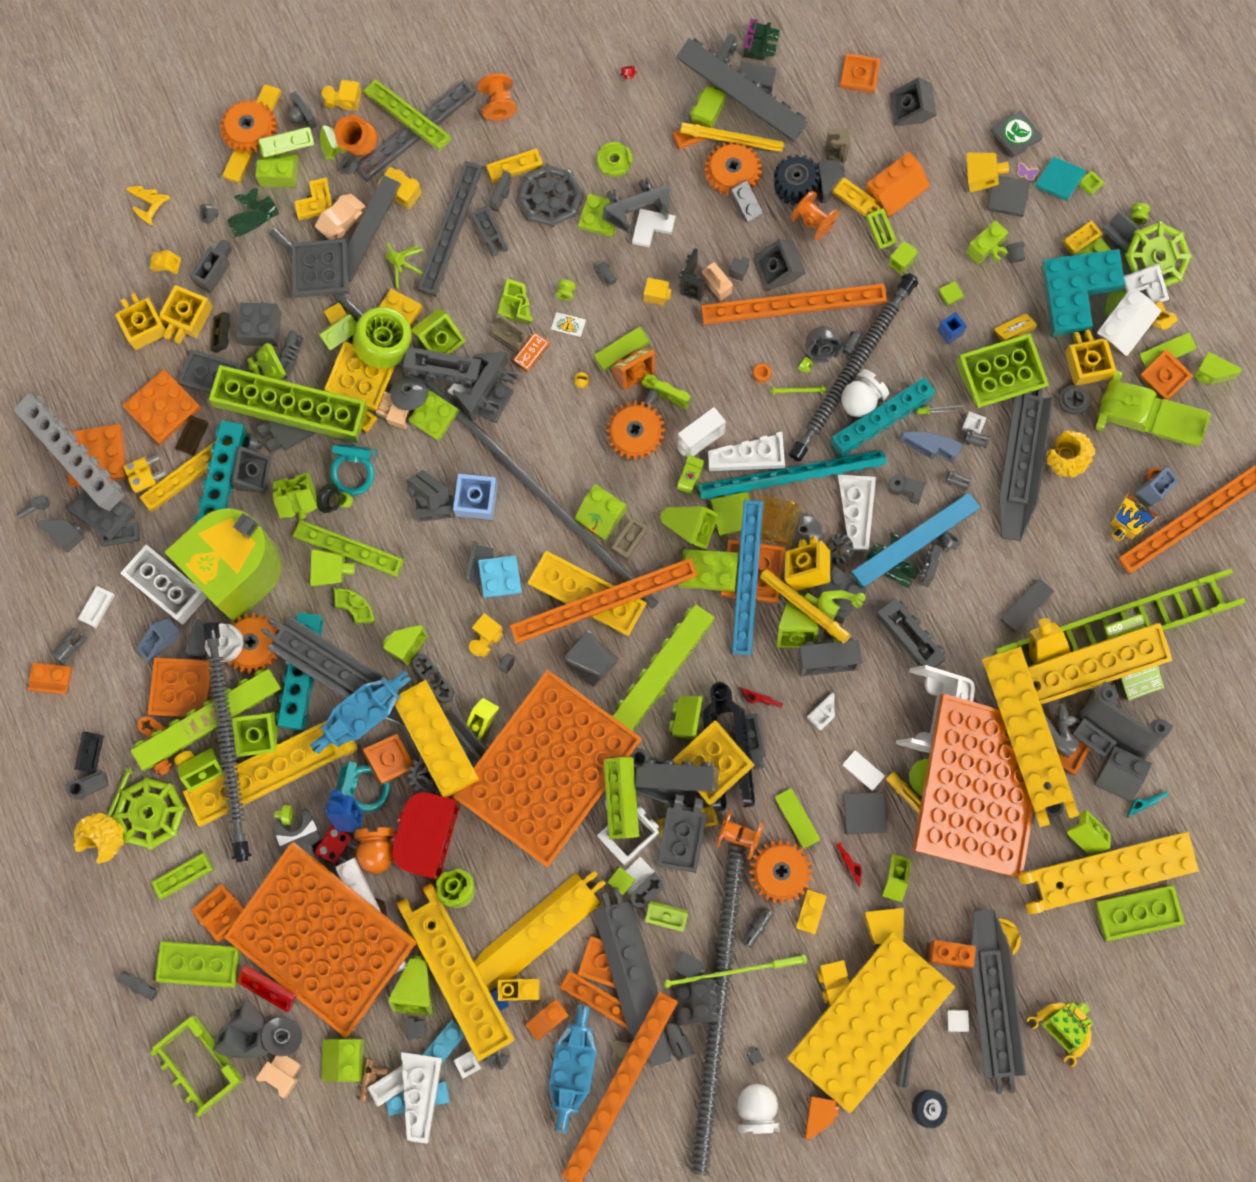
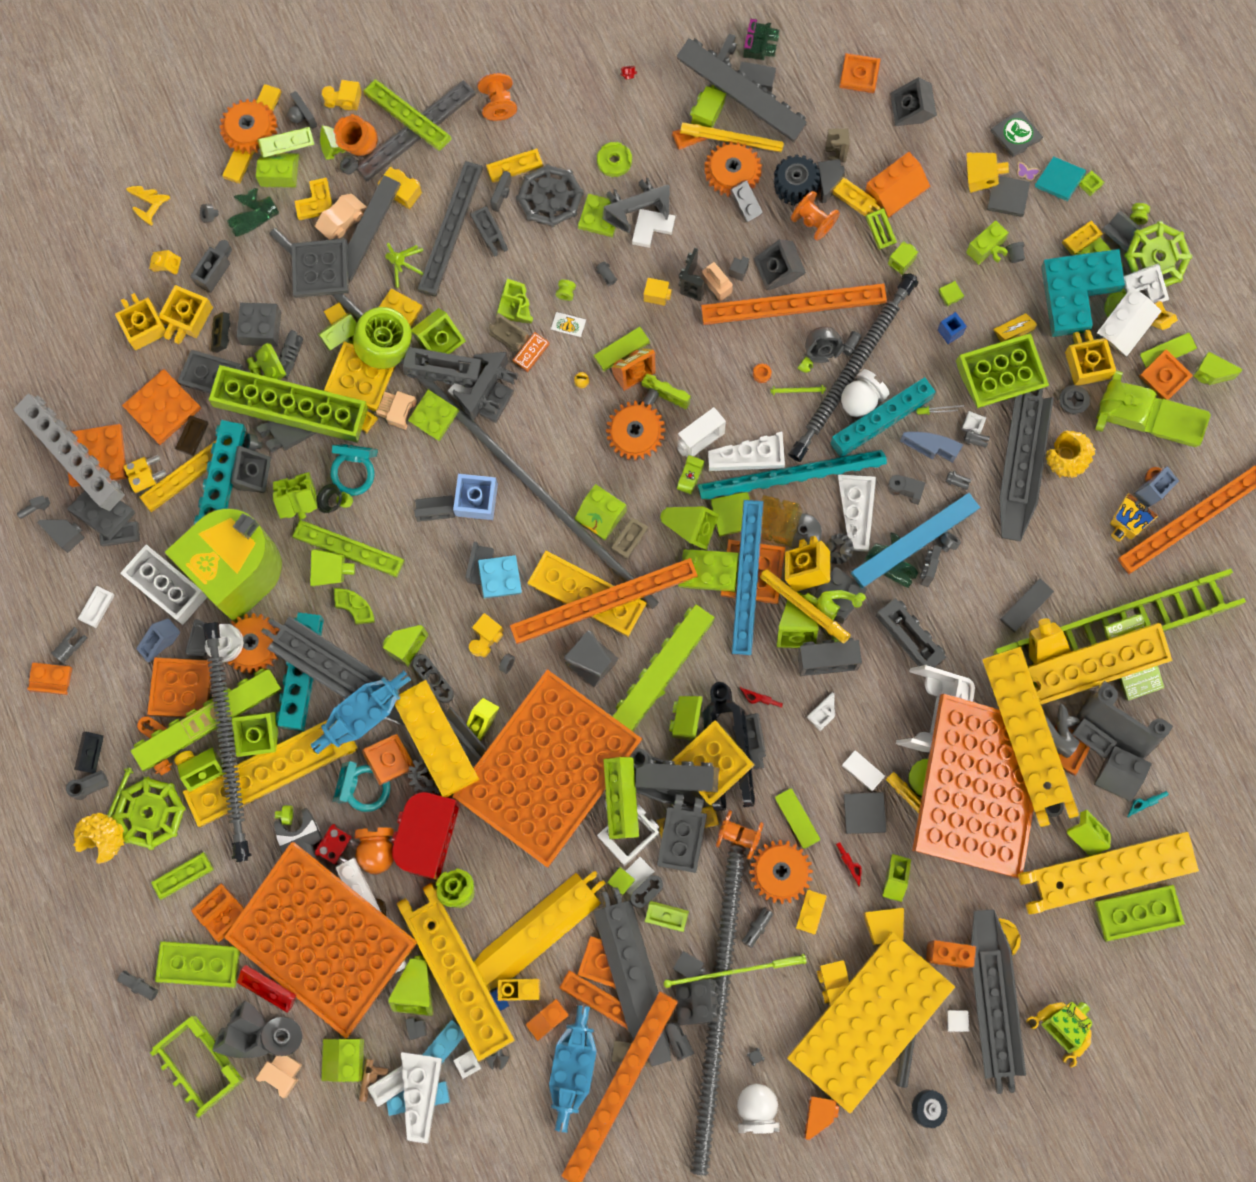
(343, 812): blue hinge -> none
(412, 399): dark grey dish -> none
(427, 490): dark grey brick -> none

